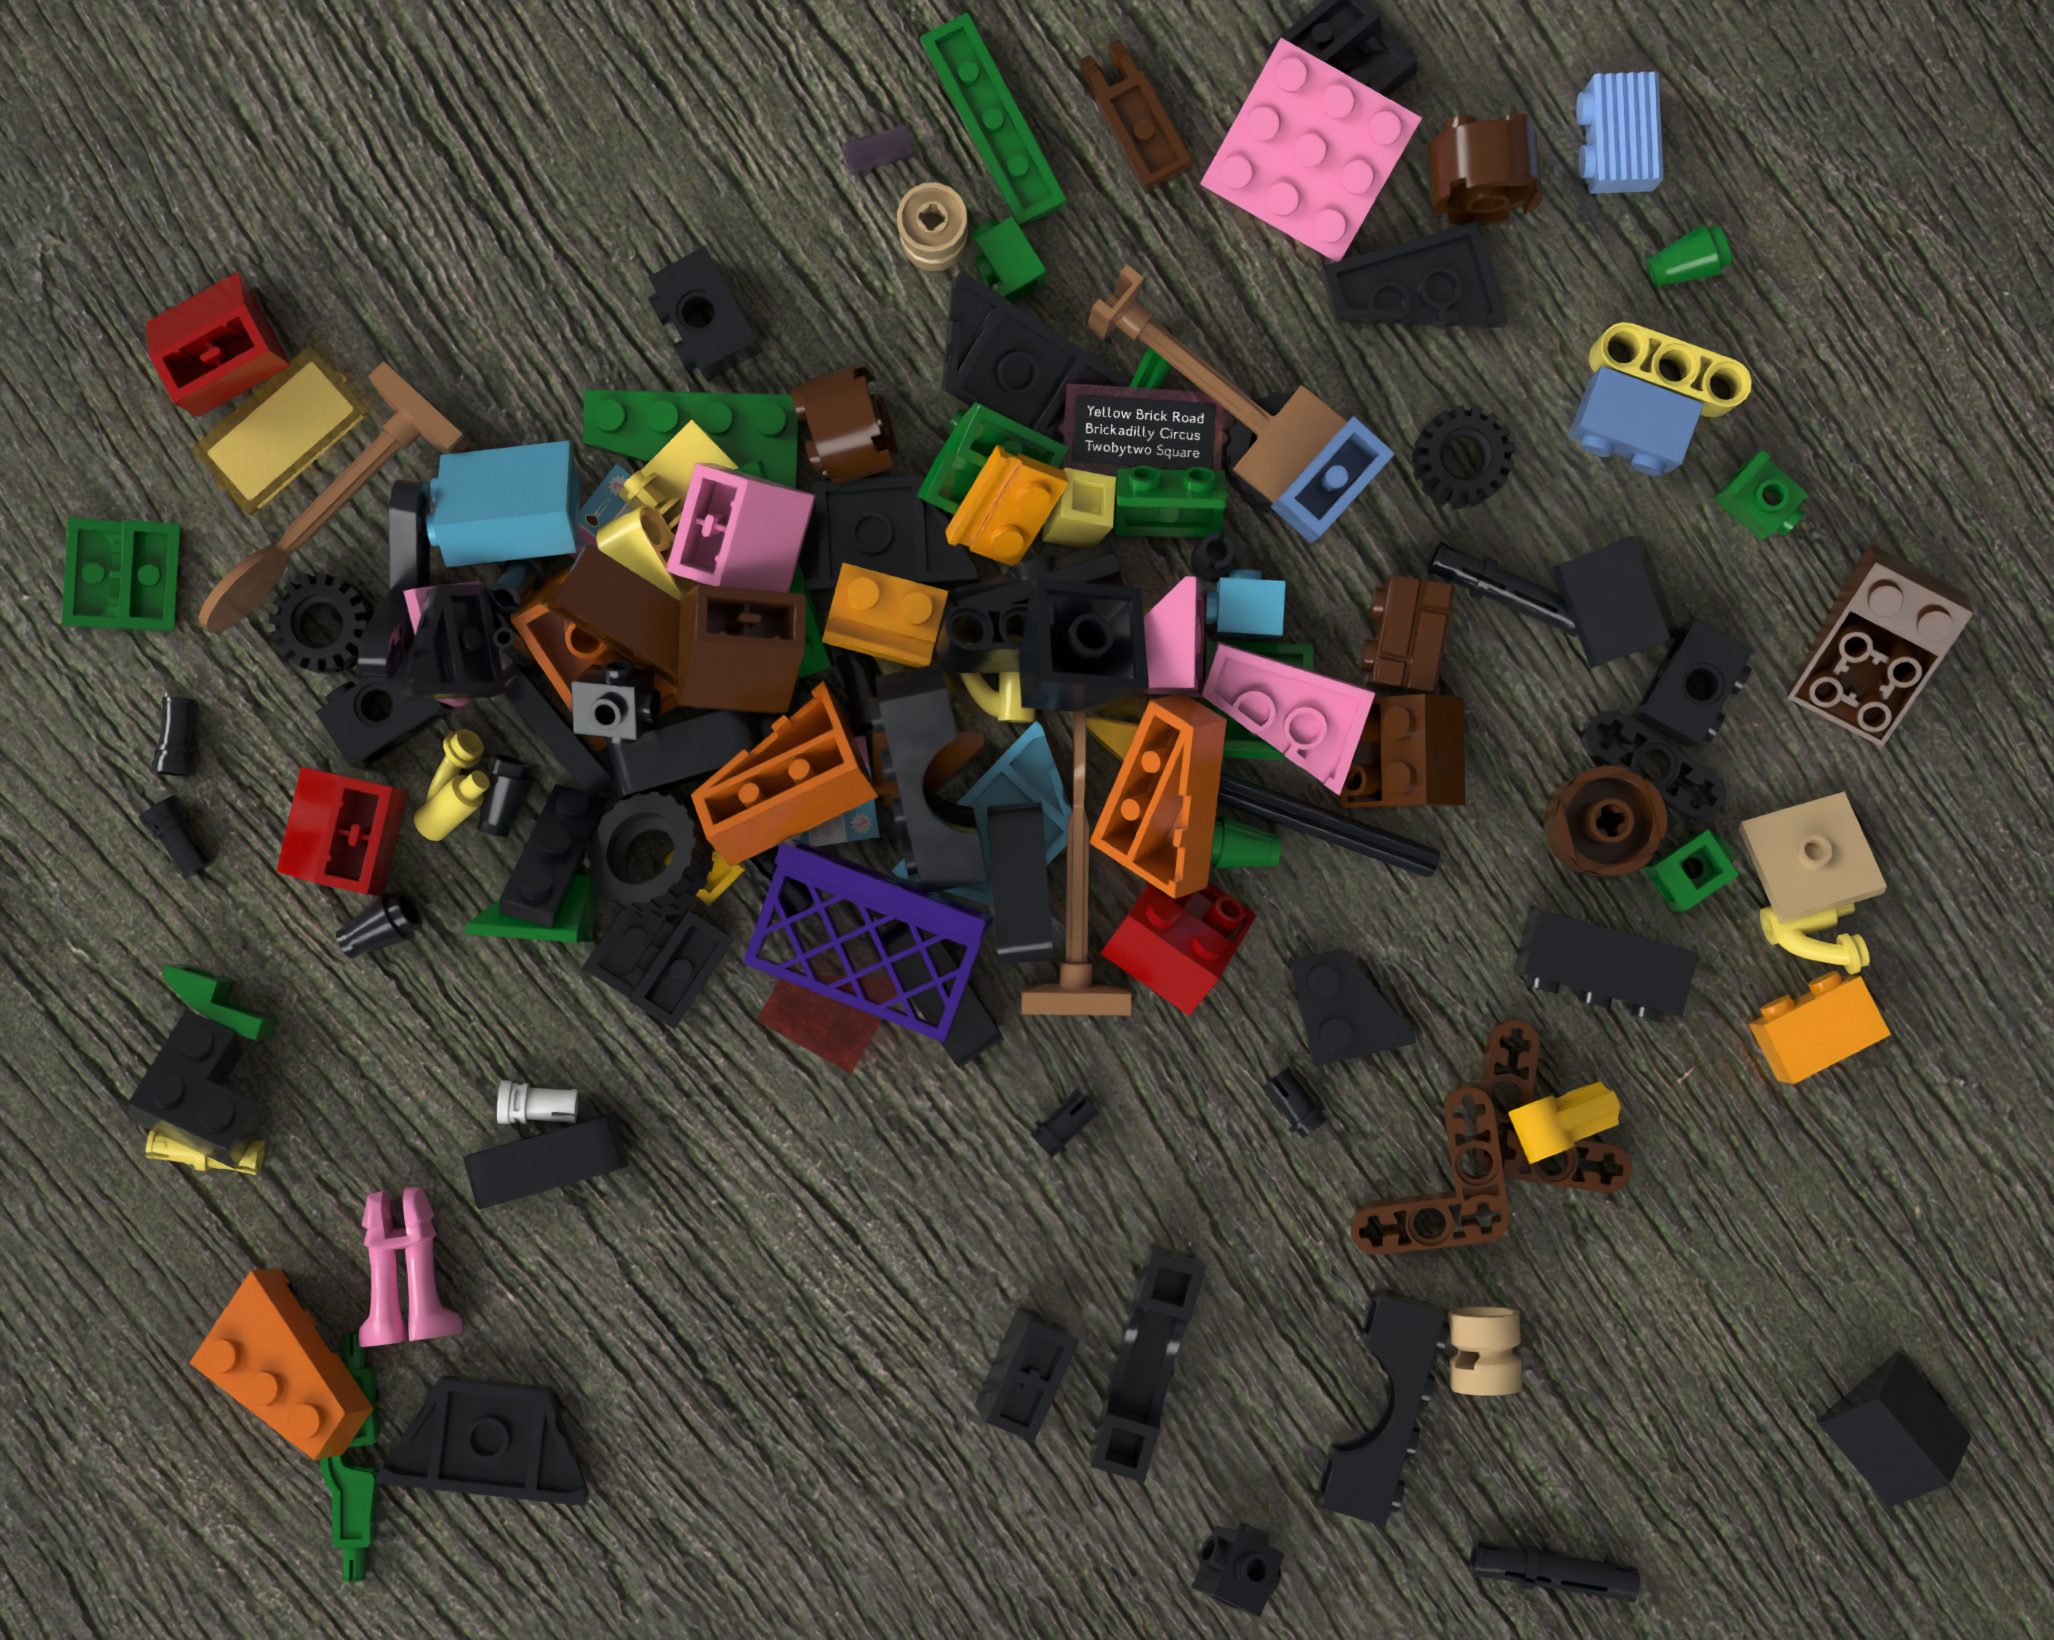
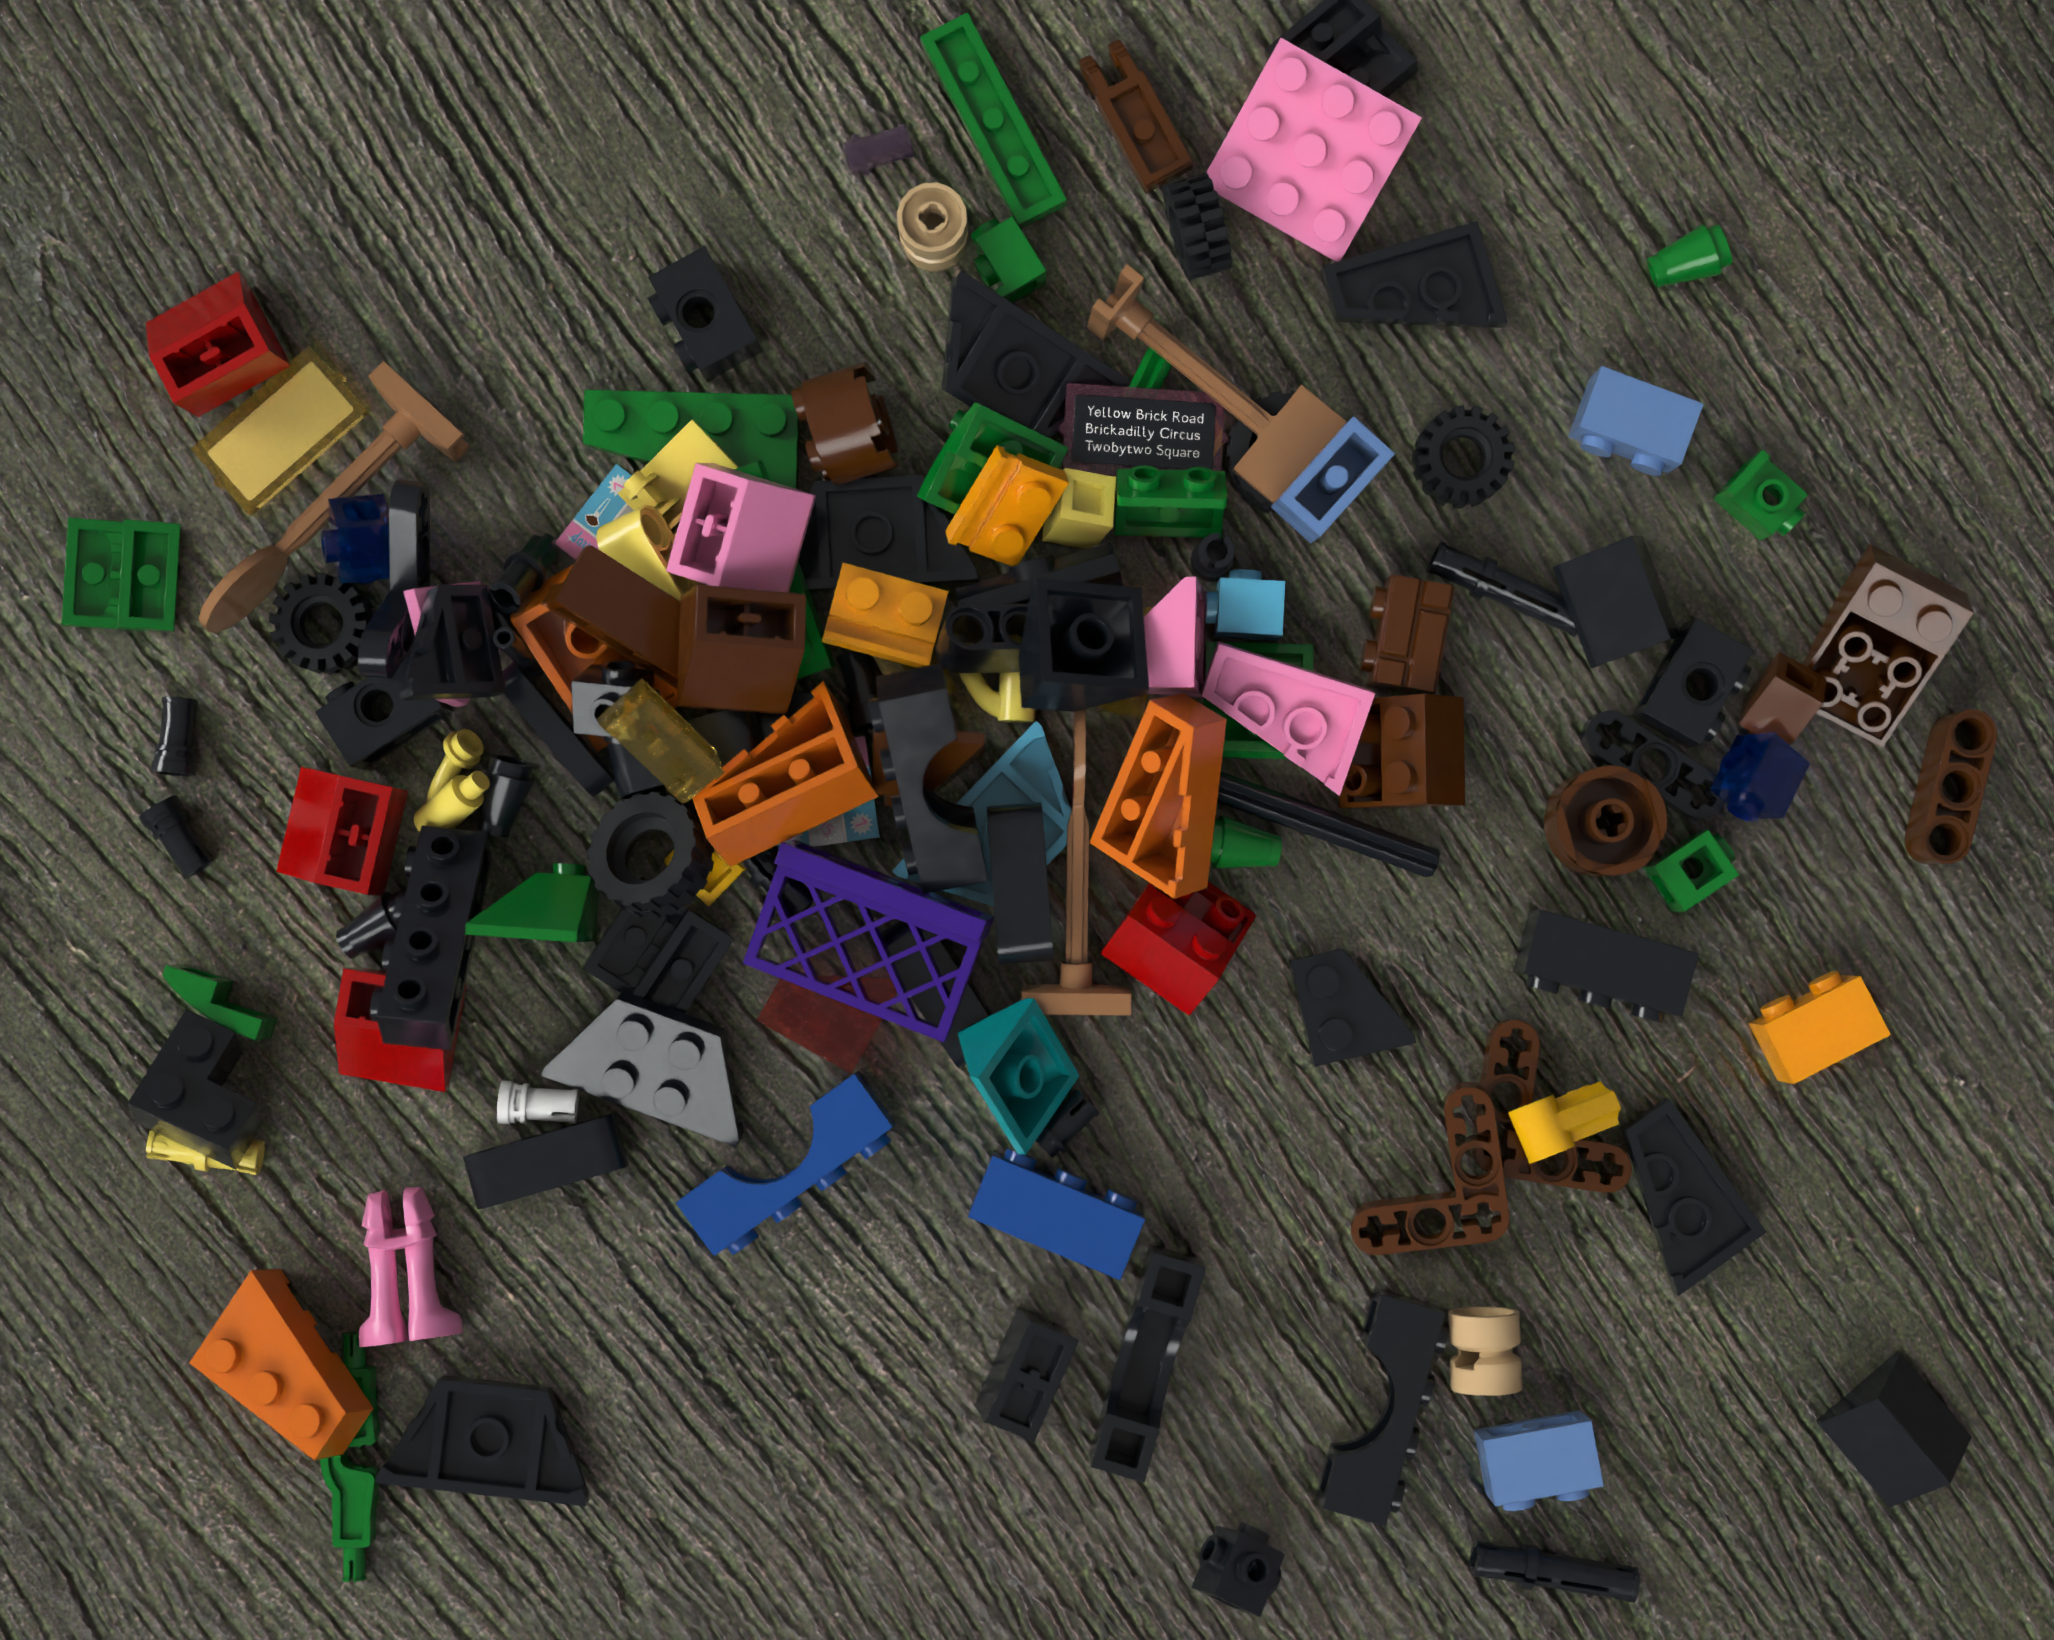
(358, 538): none -> clear blue brick
(361, 1044): none -> red slope
(430, 950): none -> black brick
(505, 504): medium azure brick -> none
(552, 856): black plate -> none
(655, 1065): none -> wing
(662, 741): none -> clear yellow hinge
(732, 1204): none -> blue arch
(1018, 1069): none -> teal slope
(1058, 1212): none -> blue brick
(1112, 734): yellow slope -> none
(1197, 226): none -> black tyre
(1296, 1104): black pin -> none
(1485, 169): reddish brown brick -> none
(1539, 1460): none -> medium blue brick
(1621, 132): light blue brick -> none
(1687, 1196): none -> black wing
(1694, 364): light yellow beam -> none
(1759, 776): none -> clear blue brick
(1783, 699): none -> reddish brown brick
(1812, 857): tan plate -> none
(1848, 951): light yellow plant -> none
(1969, 769): none -> reddish brown beam

